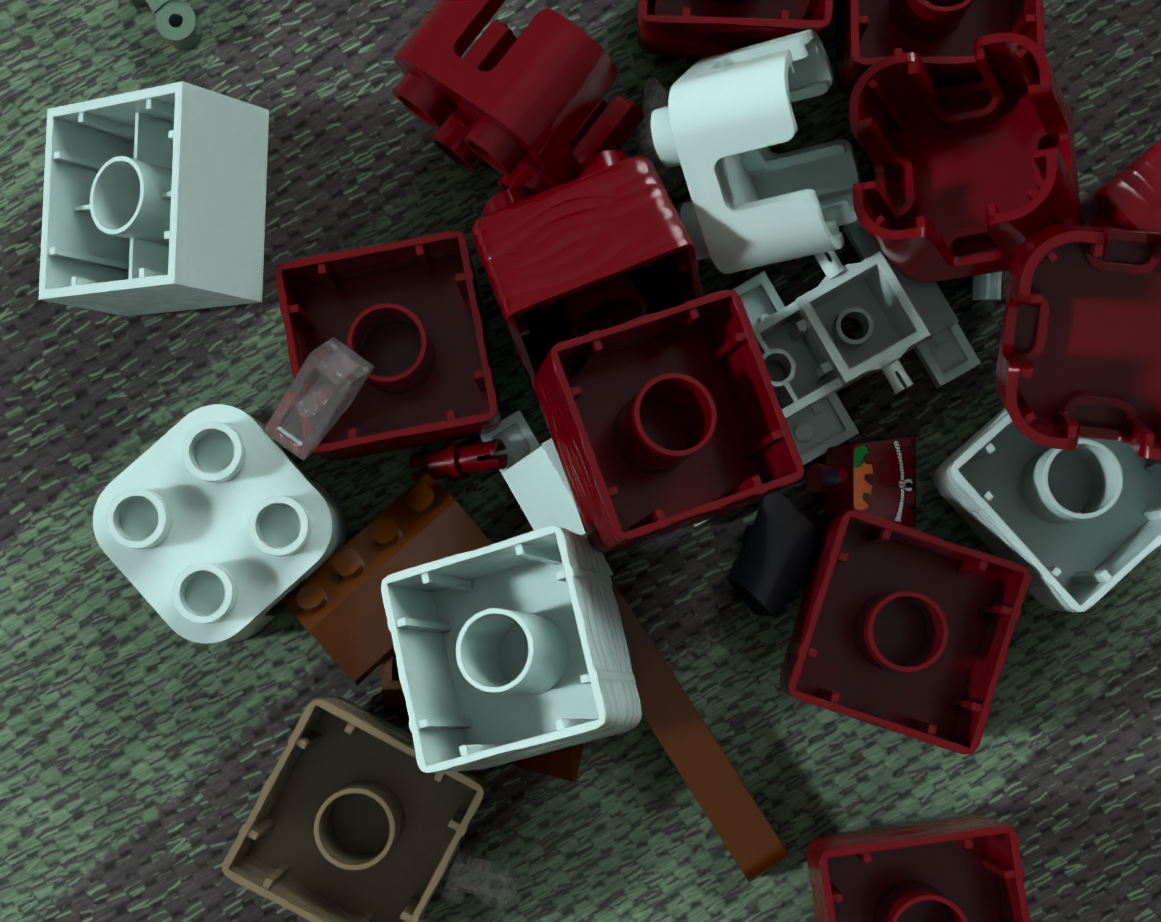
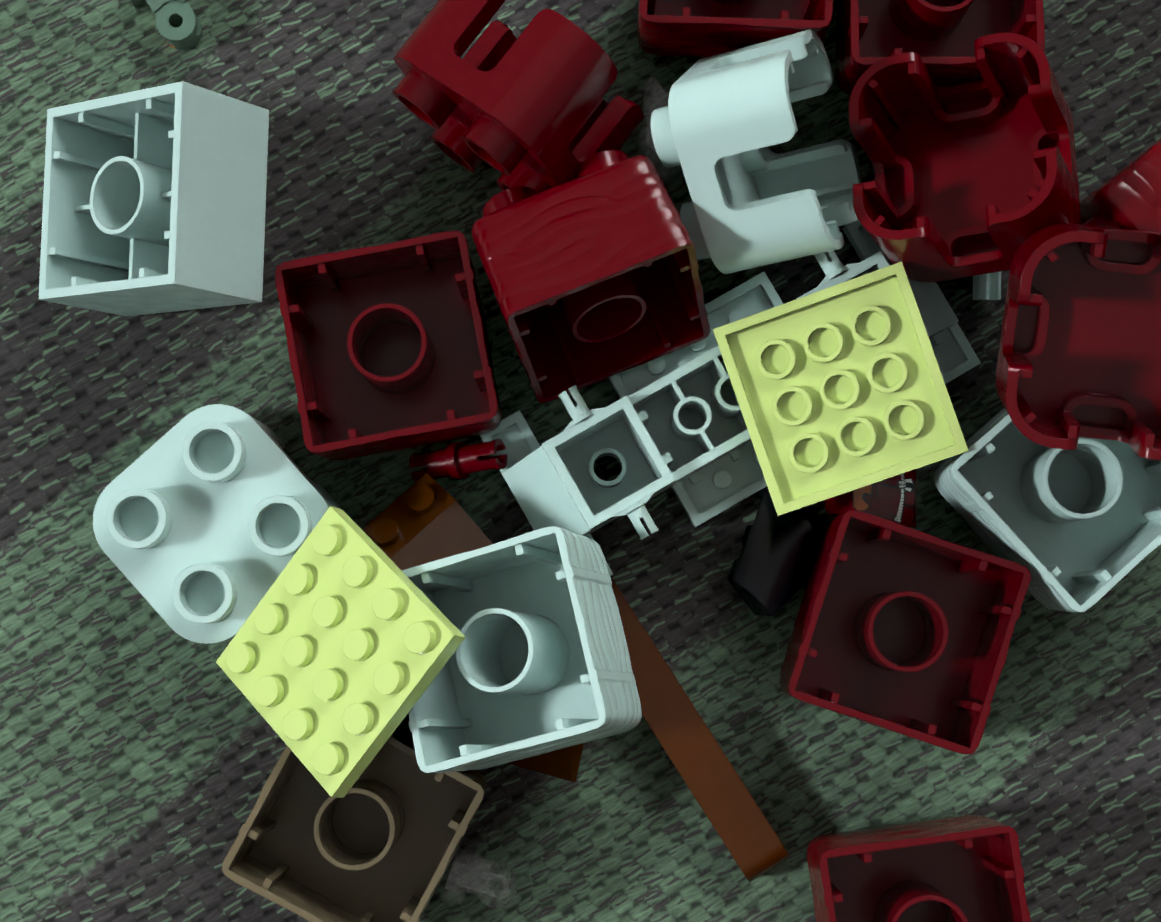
(318, 397): clear slope -> none
(339, 651): none -> yellowish green plate
(666, 421): dark red brick -> none
(840, 389): none -> yellowish green plate

